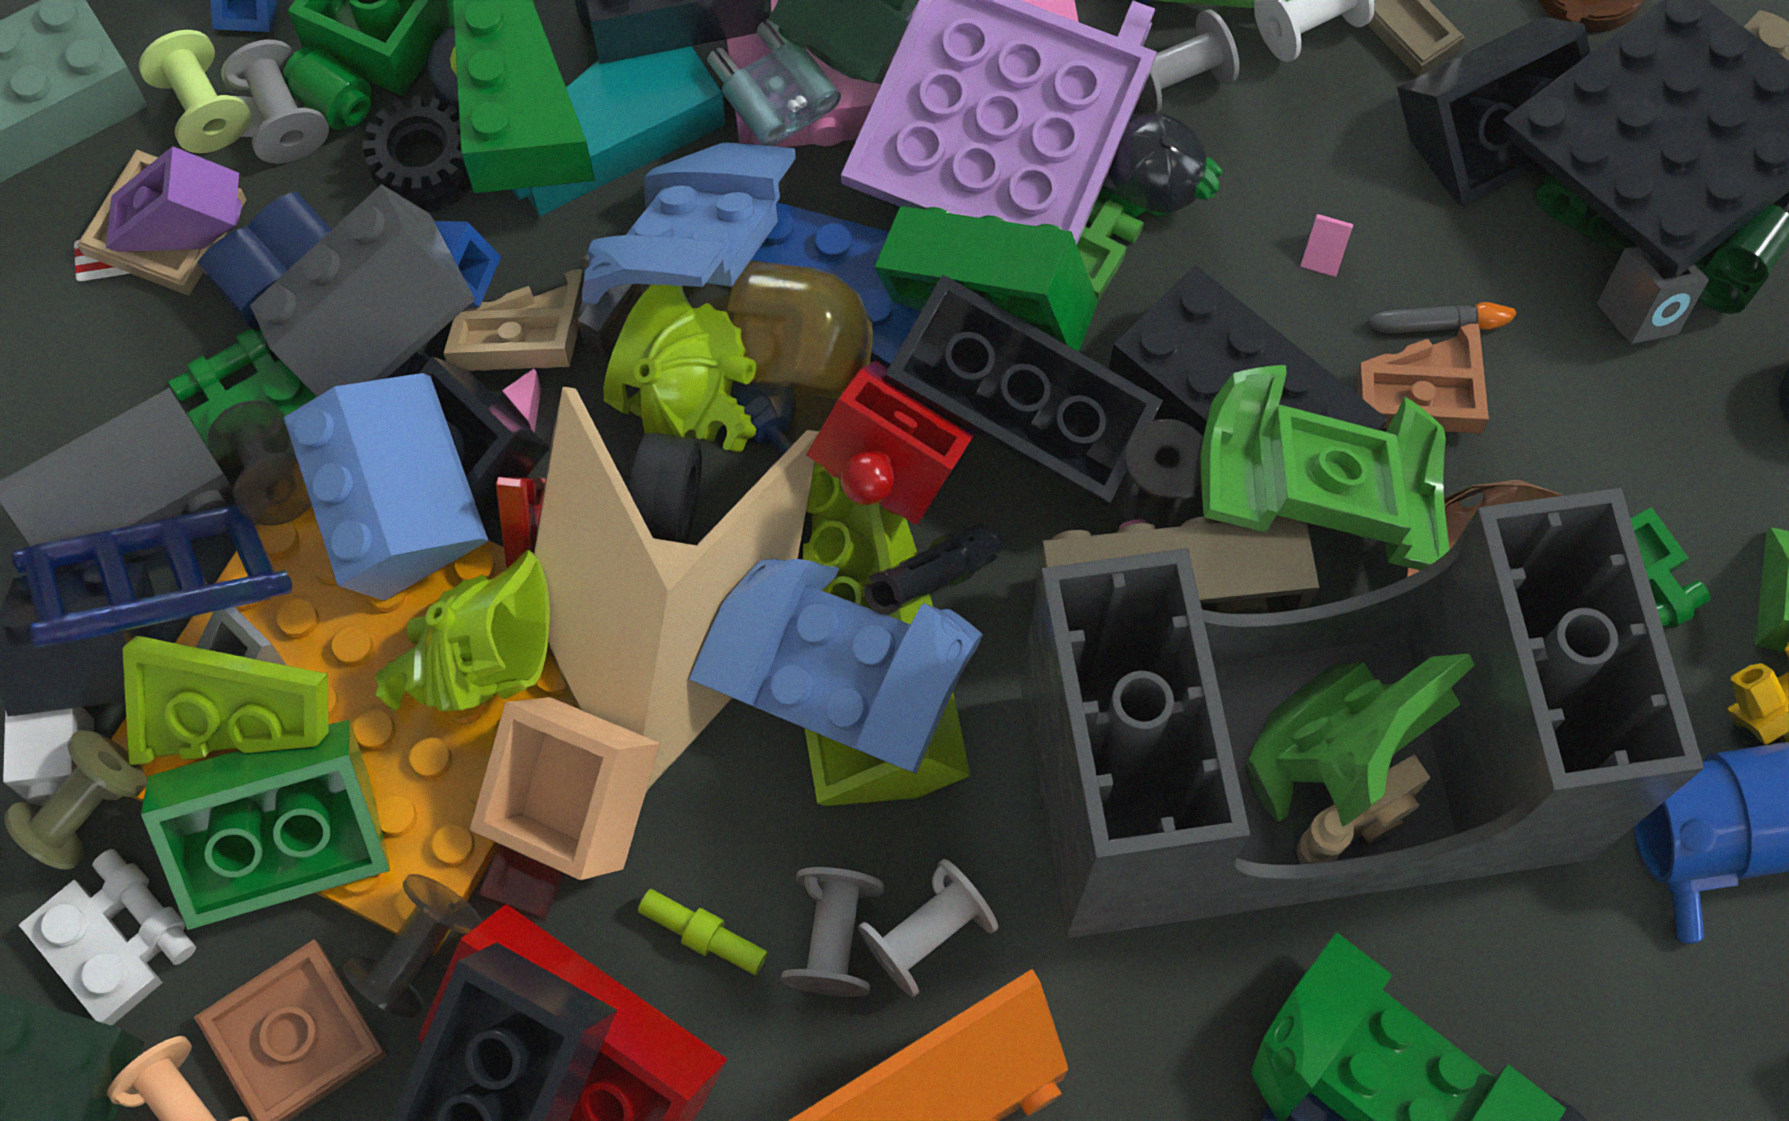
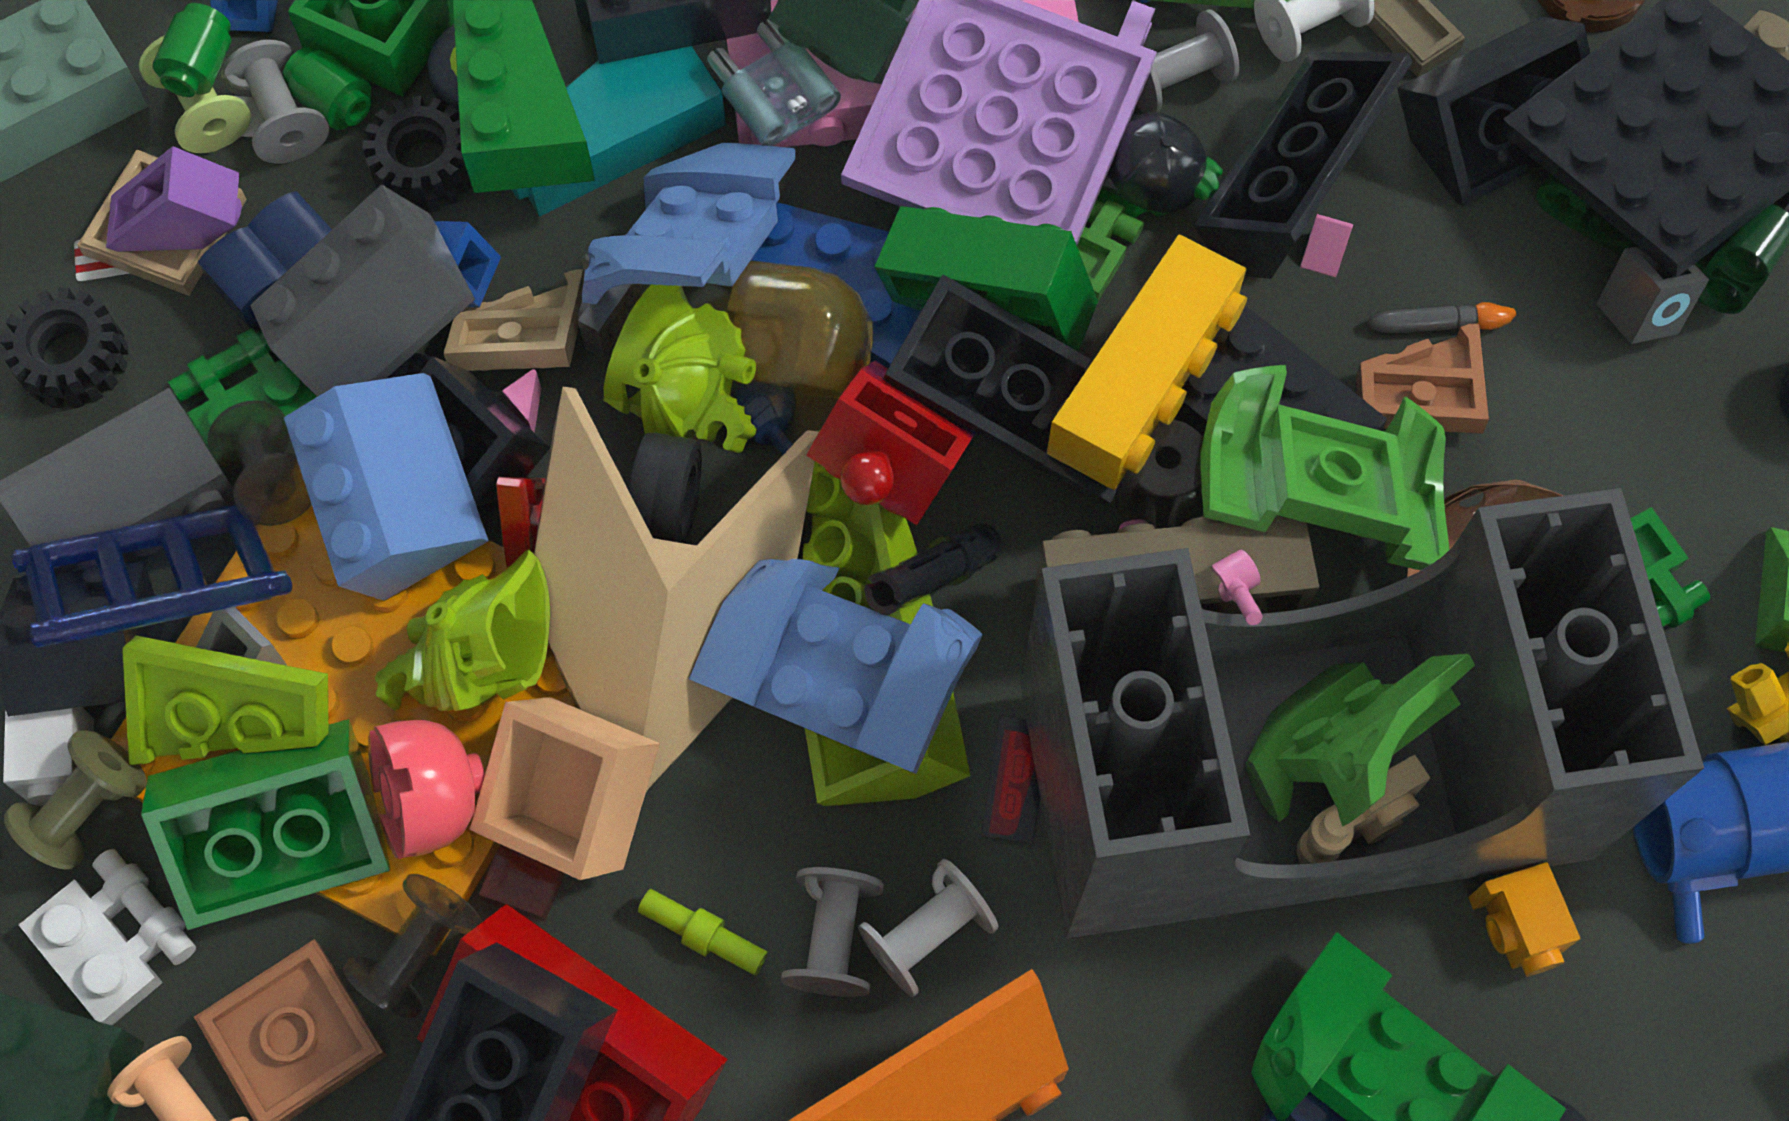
(47, 323): none -> black tyre
(193, 50): none -> green brick
(423, 785): none -> coral cylinder
(1013, 784): none -> sticker
(1146, 362): none -> yellow brick
(1237, 577): none -> bright pink hand
(1297, 156): none -> black slope
(1527, 918): none -> light orange brick

